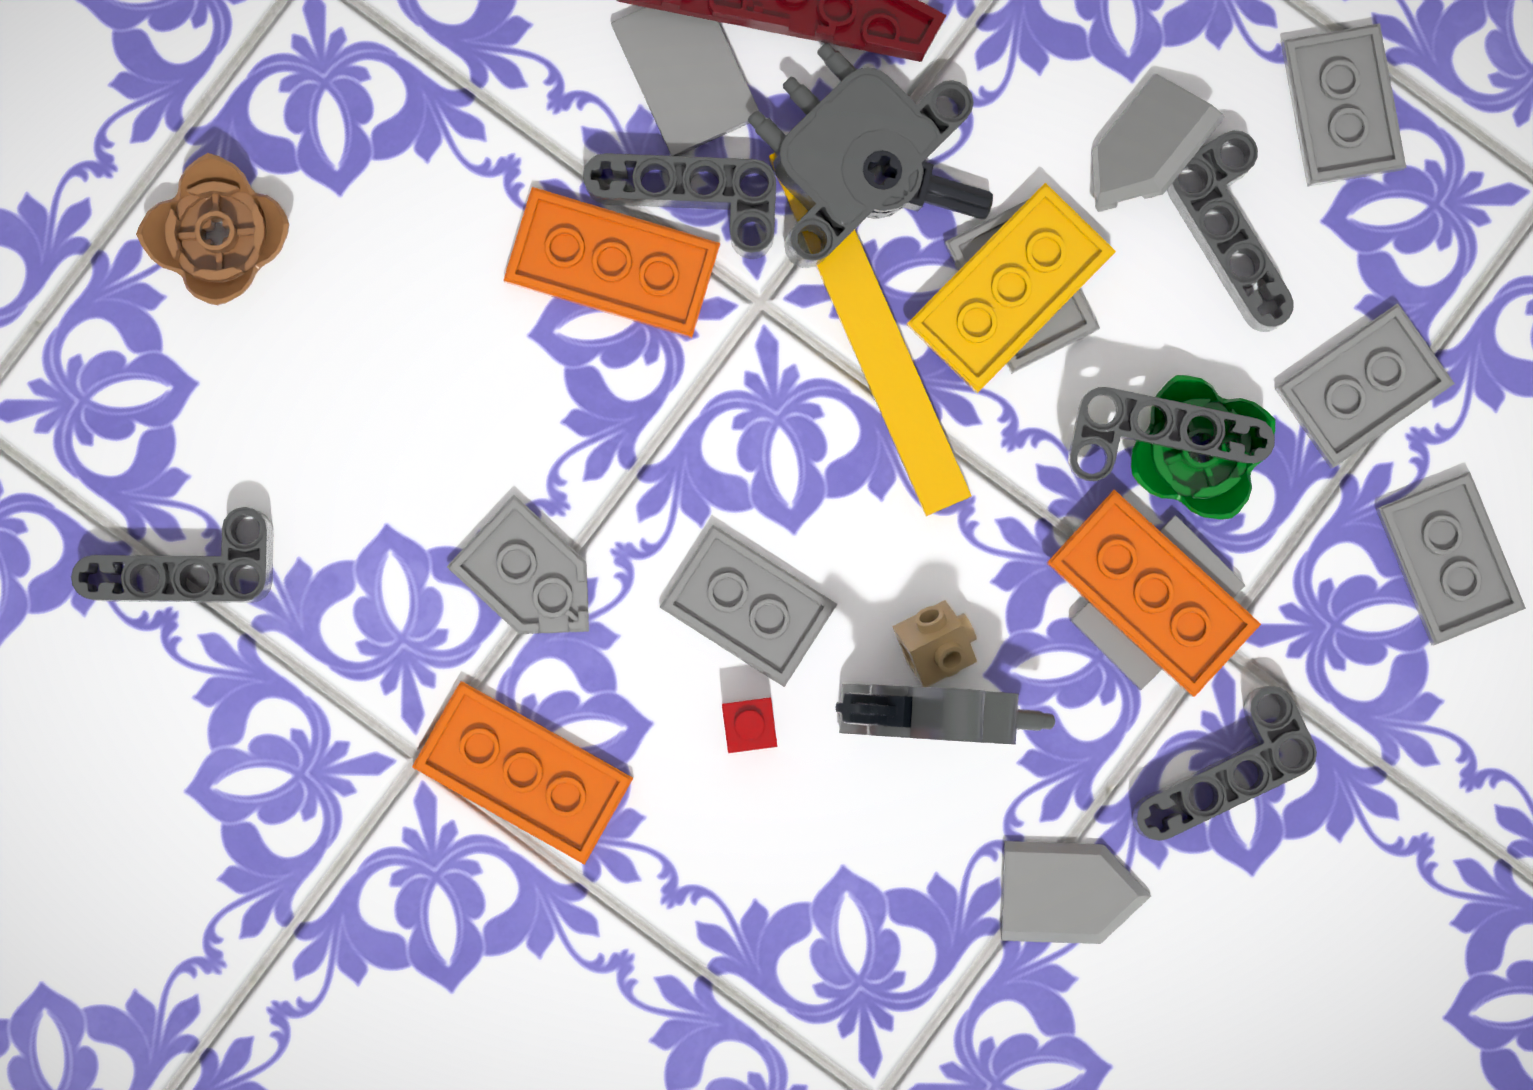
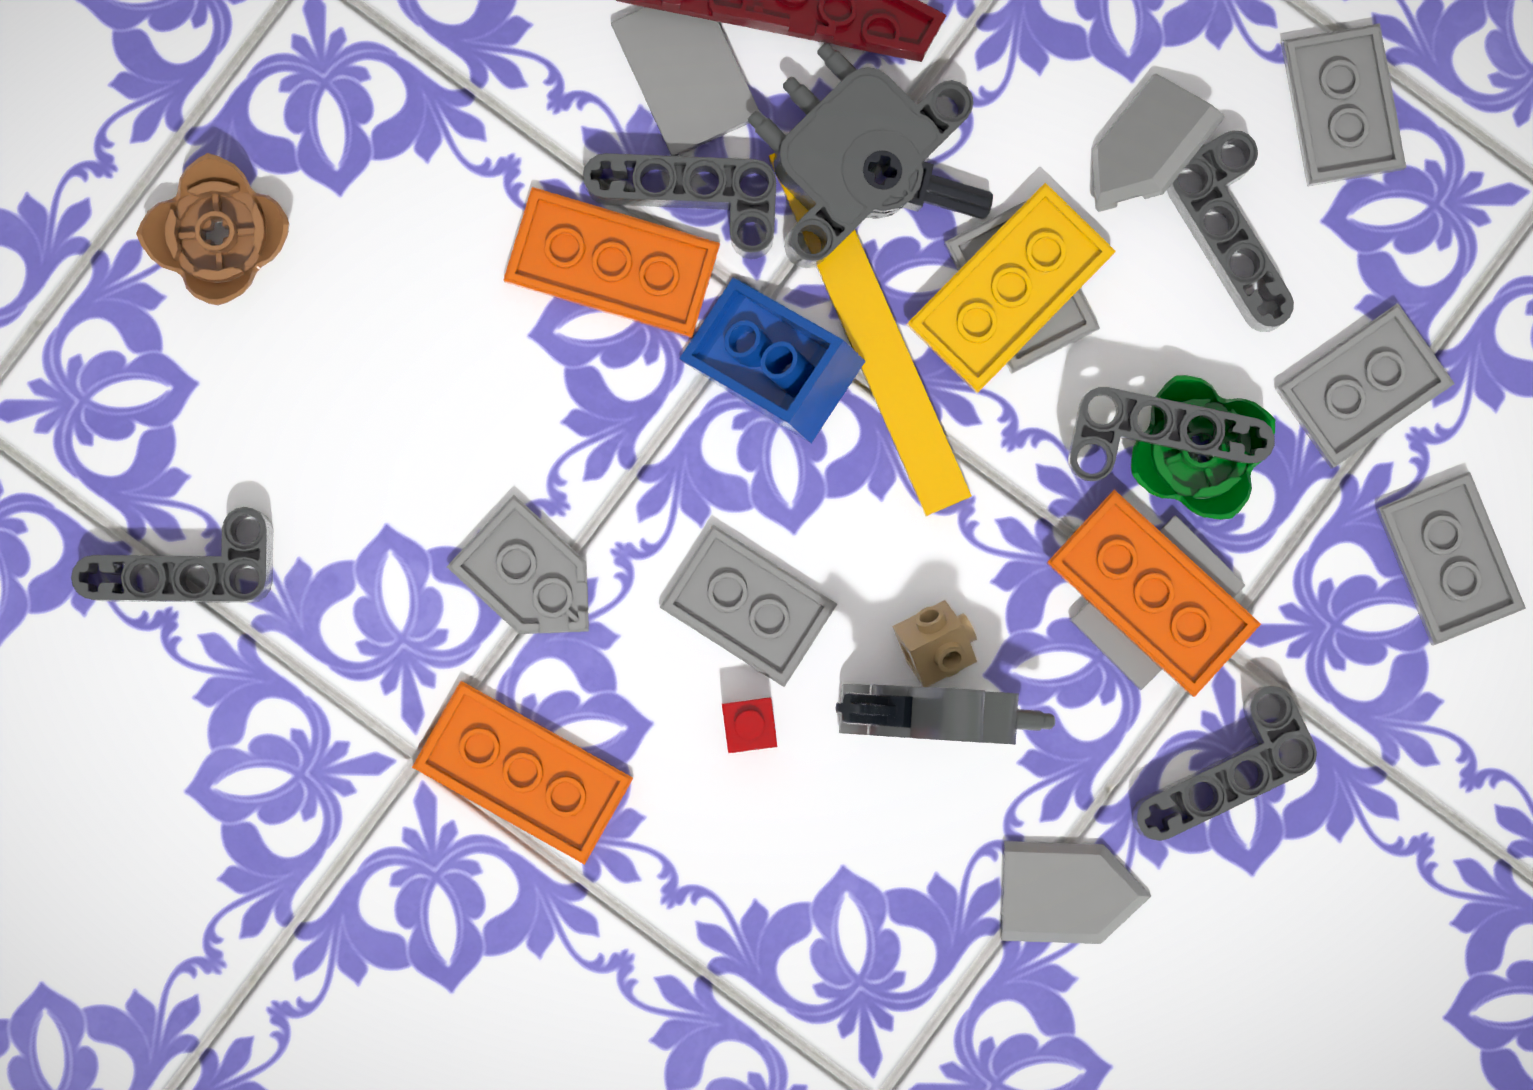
(773, 359): none -> blue slope

